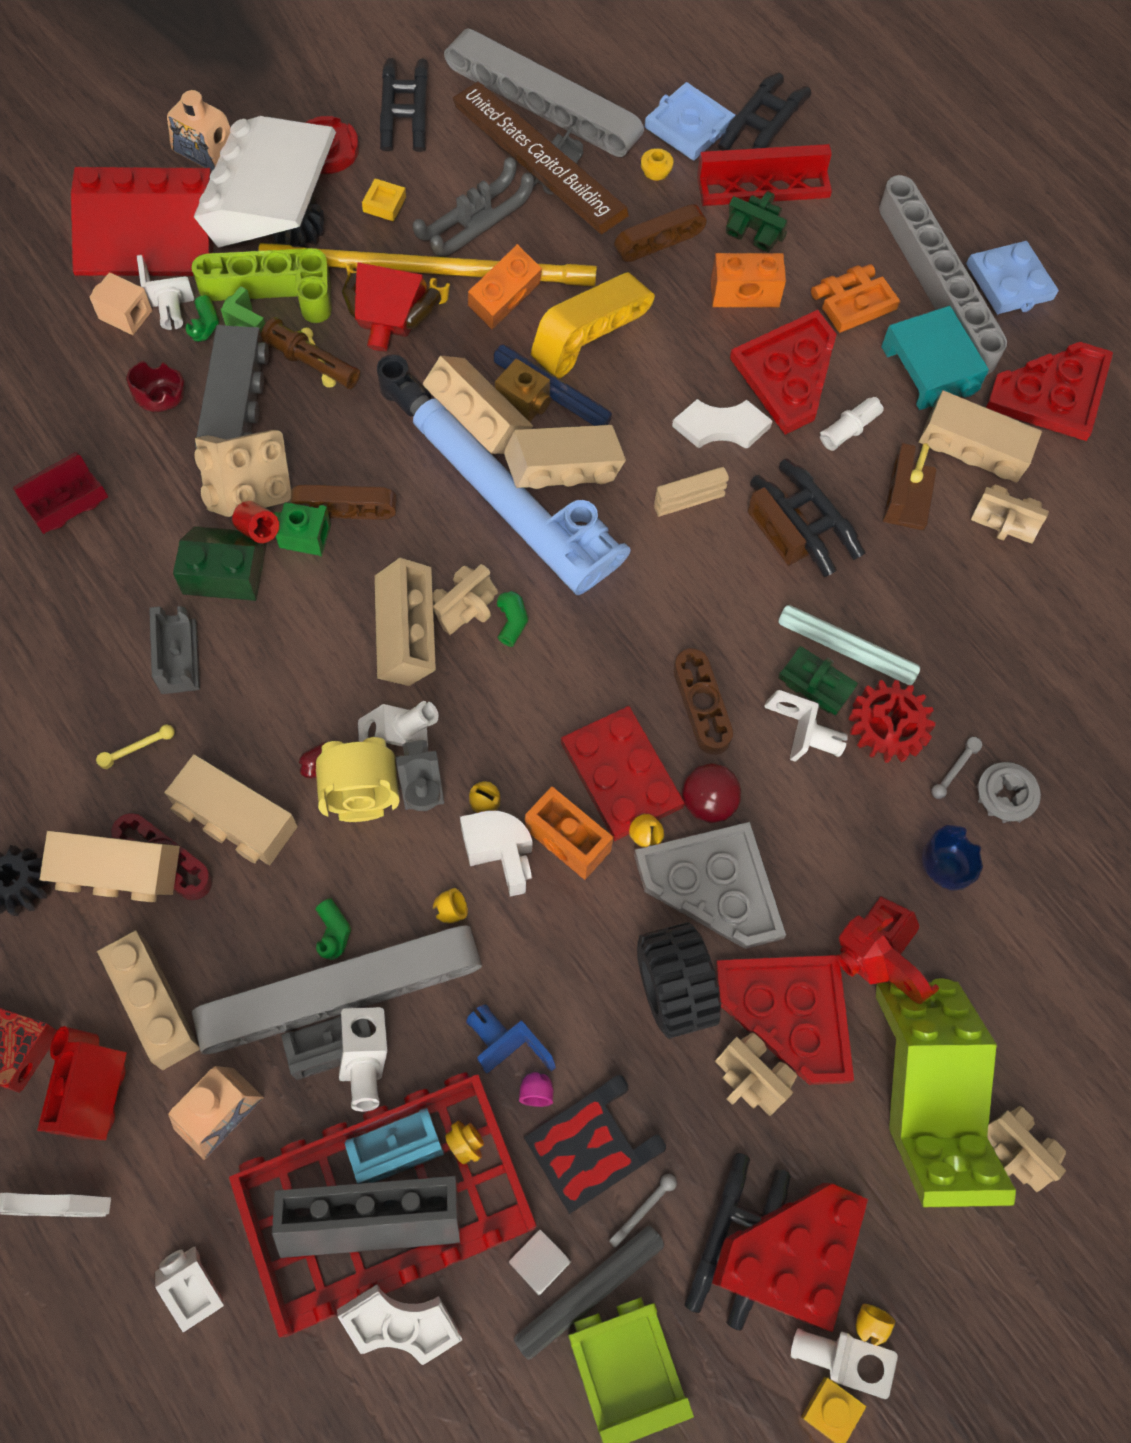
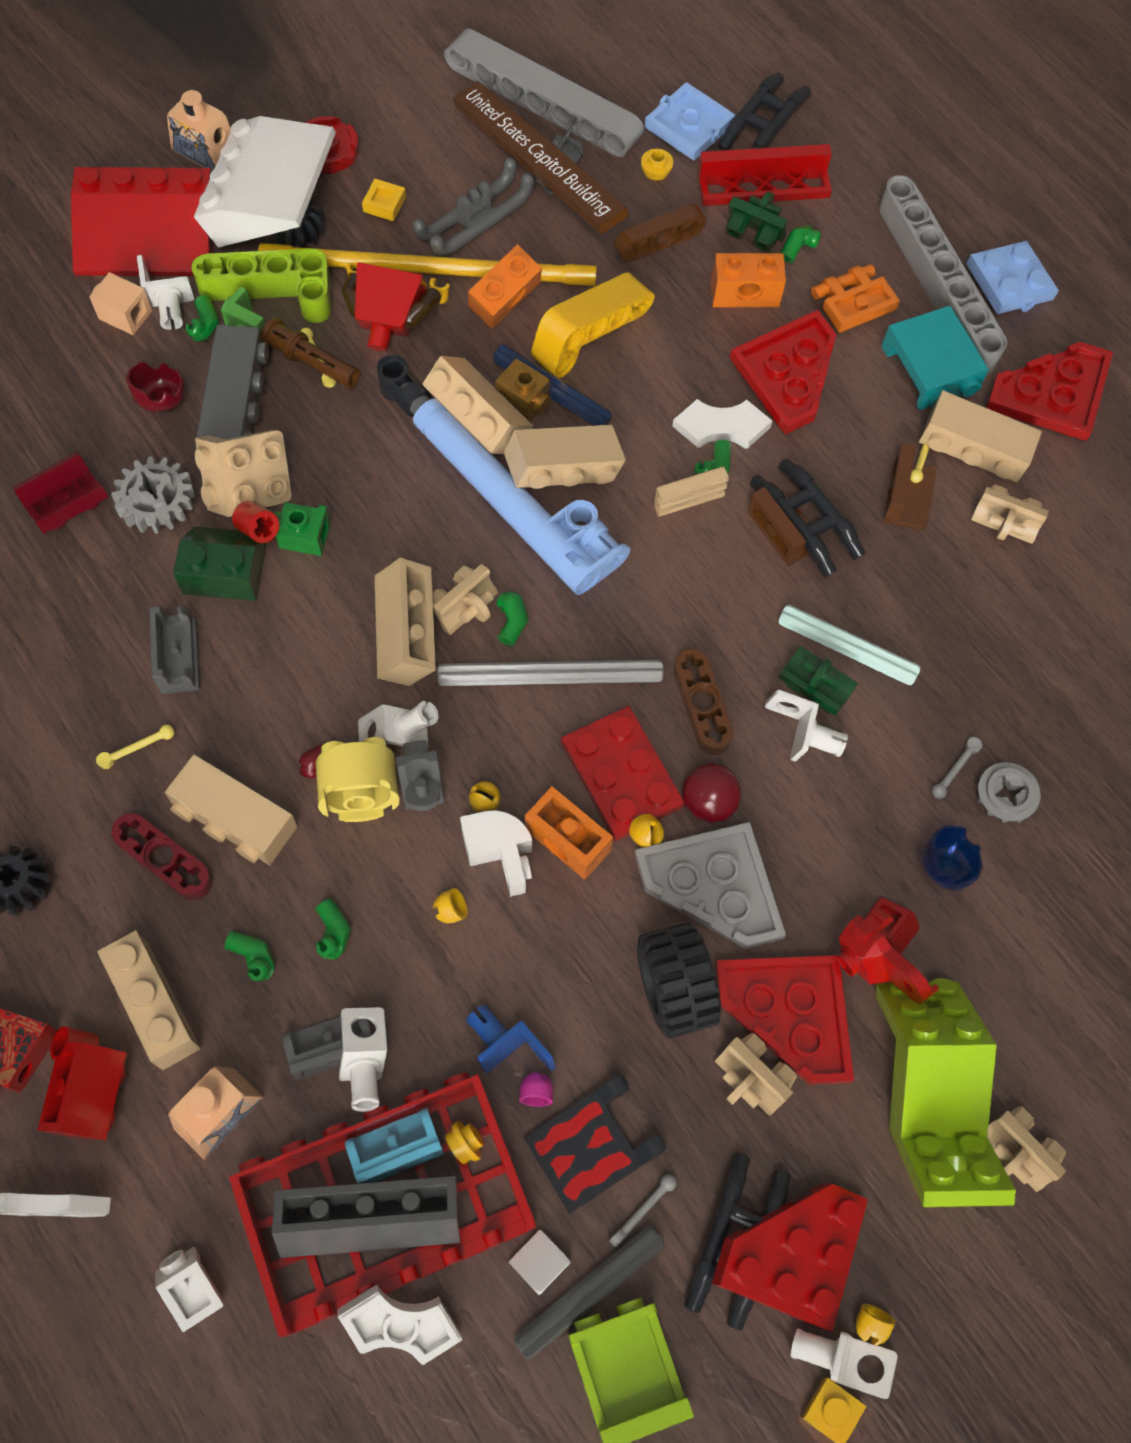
(109, 865): tan brick -> none
(140, 507): none -> light grey gear
(256, 952): none -> green arm
(335, 987): light grey beam -> none
(348, 501): reddish brown beam -> none
(415, 111): black piece -> none
(549, 672): none -> light grey axle
(721, 458): none -> green arm
(799, 238): none -> green arm
(851, 423): white axle -> none
(905, 714): red gear -> none

